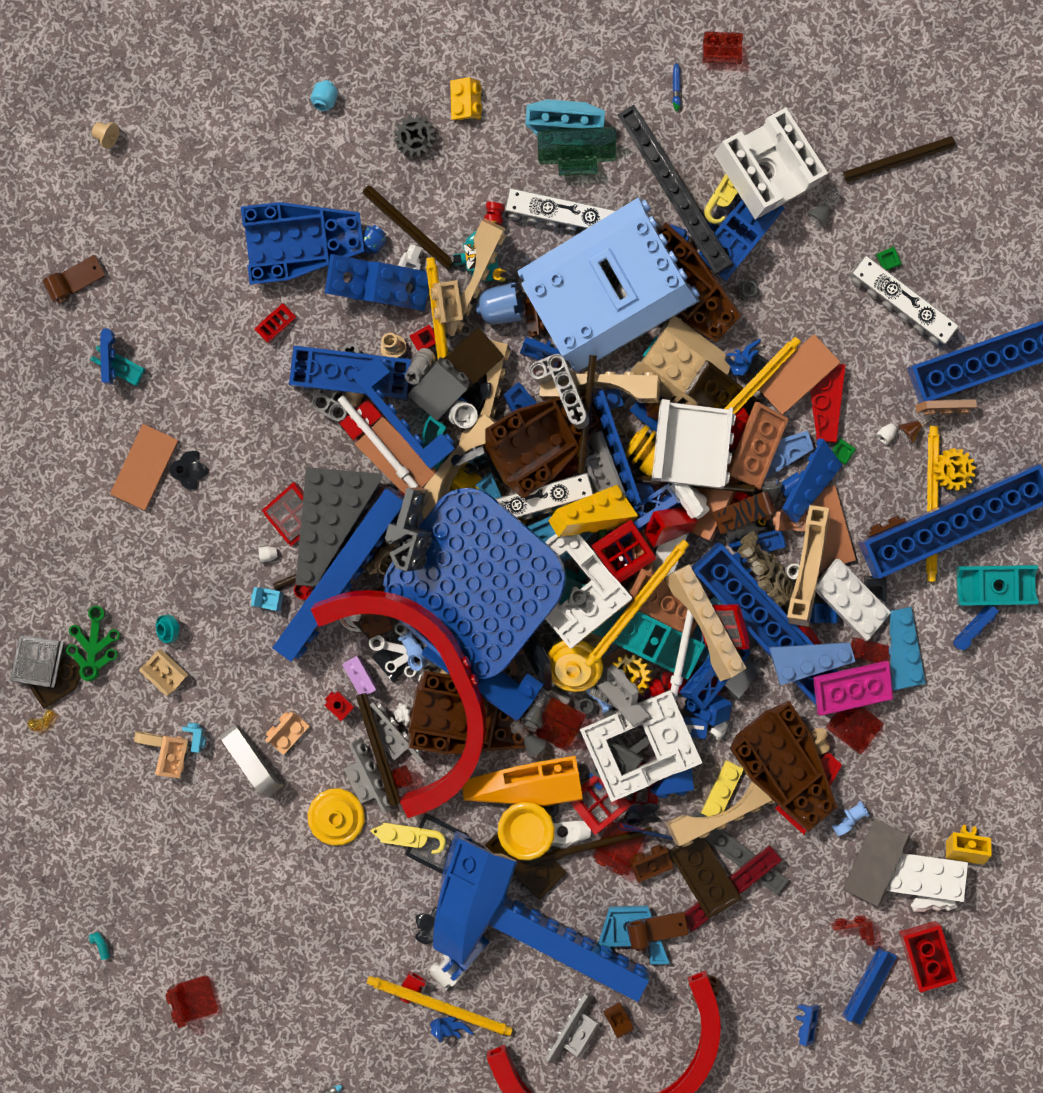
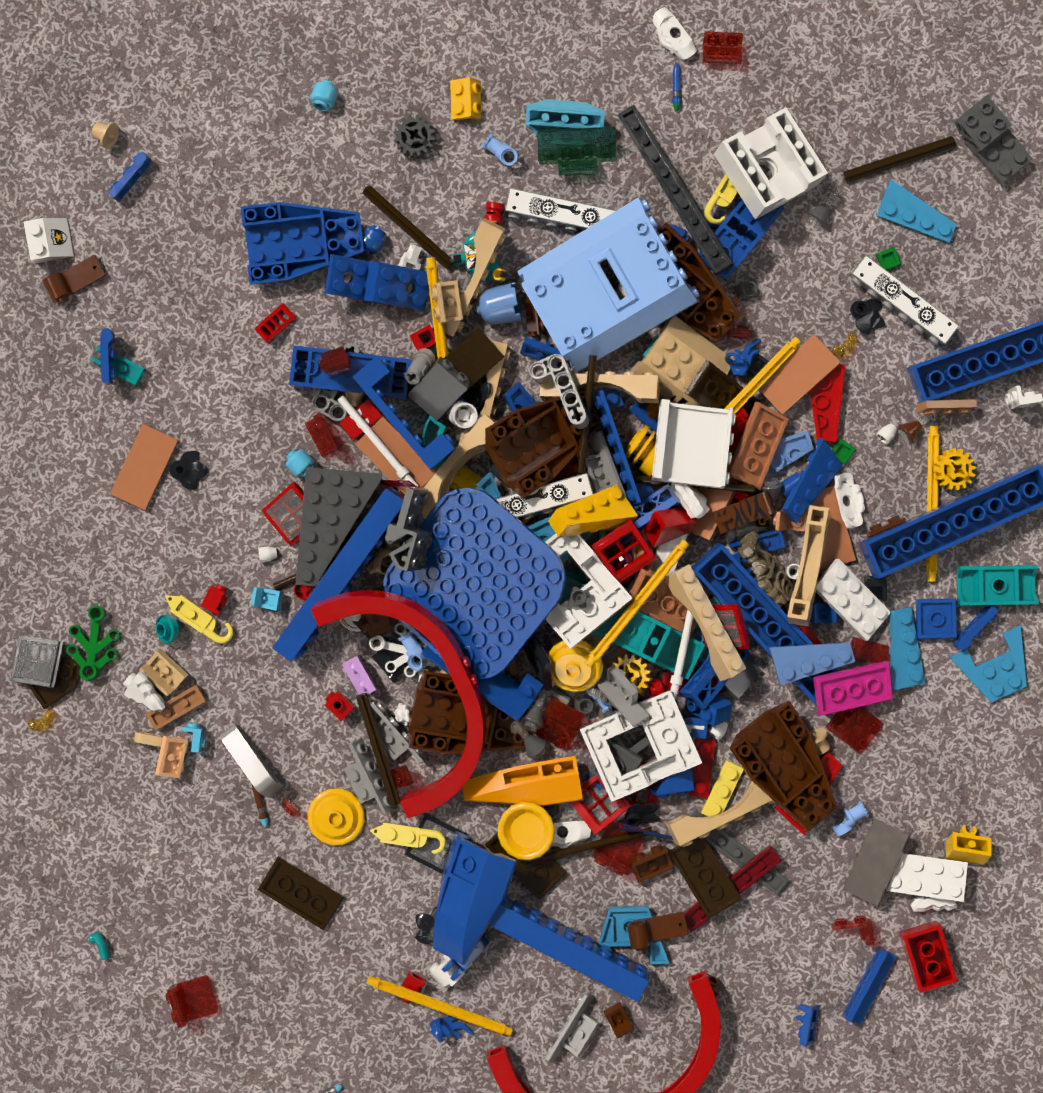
(48, 239): none -> white slope
(130, 176): none -> blue hinge
(143, 691): none -> white rock
(177, 707): none -> medium nougat plate
(197, 618): none -> light yellow plate
(215, 598): none -> red brick
(260, 805): none -> reddish brown piece
(287, 732): light nougat bracket -> none
(290, 807): none -> clear red tile
(298, 462): none -> medium azure head
(300, 893): none -> dark brown tile
(321, 435): none -> clear red bracket
(335, 361): none -> clear red brick
(393, 345): tan piece -> none
(403, 483): none -> red sticker
(474, 461): black plate -> none
(499, 149): none -> light blue connector
(681, 46): none -> white piece
(702, 772): none -> red plate
(741, 331): none -> clear red bracket
(845, 487): none -> white piece
(847, 347): none -> clear yellow arm
(869, 317): none -> black plate
(913, 213): none -> dark azure wing
(936, 618): none -> blue plate
(991, 139): none -> dark grey piece
(1000, 674): none -> dark azure wing
(1017, 400): none -> white bracket

